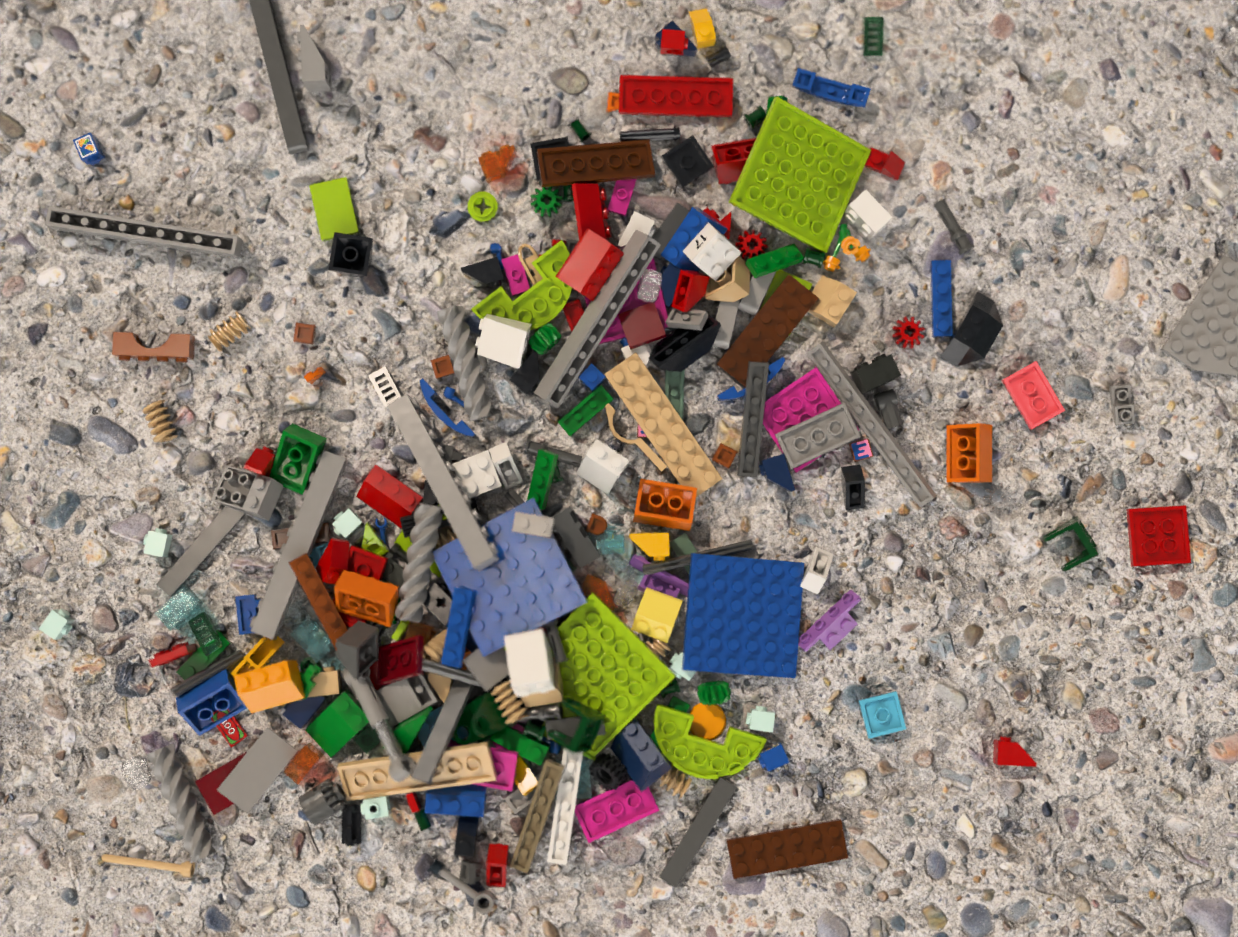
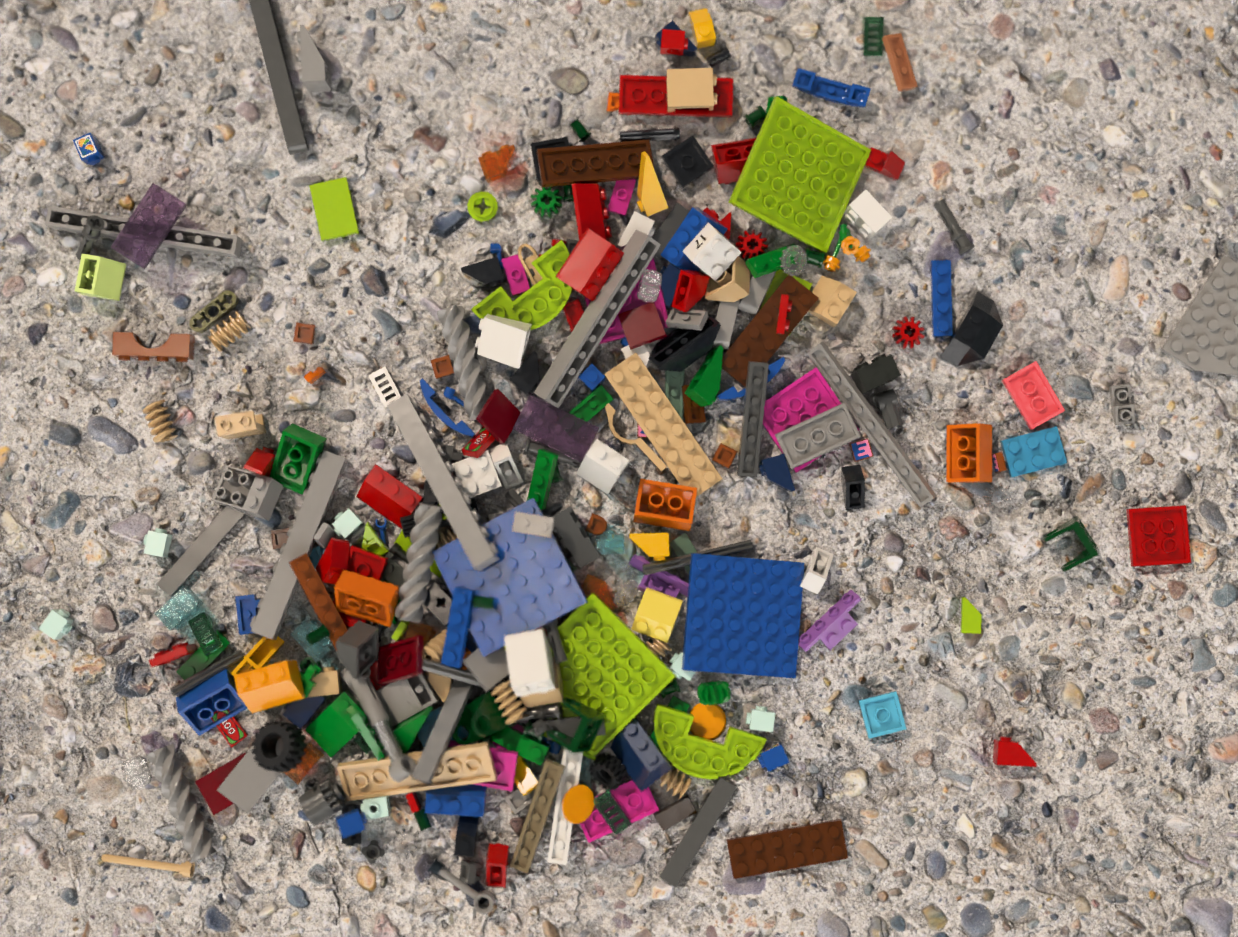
(91, 234): none -> dark grey pin
(100, 277): none -> yellowish green slope
(148, 226): none -> clear purple plate
(220, 298): none -> olive beam
(240, 425): none -> tan panel
(266, 746): none -> black tyre
(317, 635): none -> dark green piece
(324, 535): none -> light grey tile
(351, 255): black slope -> none
(351, 822): none -> blue brick
(366, 731): none -> green plate
(369, 855): none -> dark grey plate
(478, 443): none -> red tile
(483, 602): none -> dark green piece
(498, 416): none -> dark red tile
(540, 727): none -> dark grey plate
(545, 339): green gear -> none
(555, 428): none -> clear purple plate
(578, 804): none -> light orange piece
(606, 801): none -> clear green slope
(649, 189): none -> yellow slope
(675, 813): none -> dark brown slope
(690, 88): none -> tan panel
(692, 411): none -> reddish brown plate
(707, 379): none -> green slope
(783, 323): none -> red plate
(800, 260): none -> clear gear
(899, 62): none -> nougat plate
(970, 618): none -> lime tile
(998, 462): none -> dark orange tile
(1033, 451): none -> dark azure plate

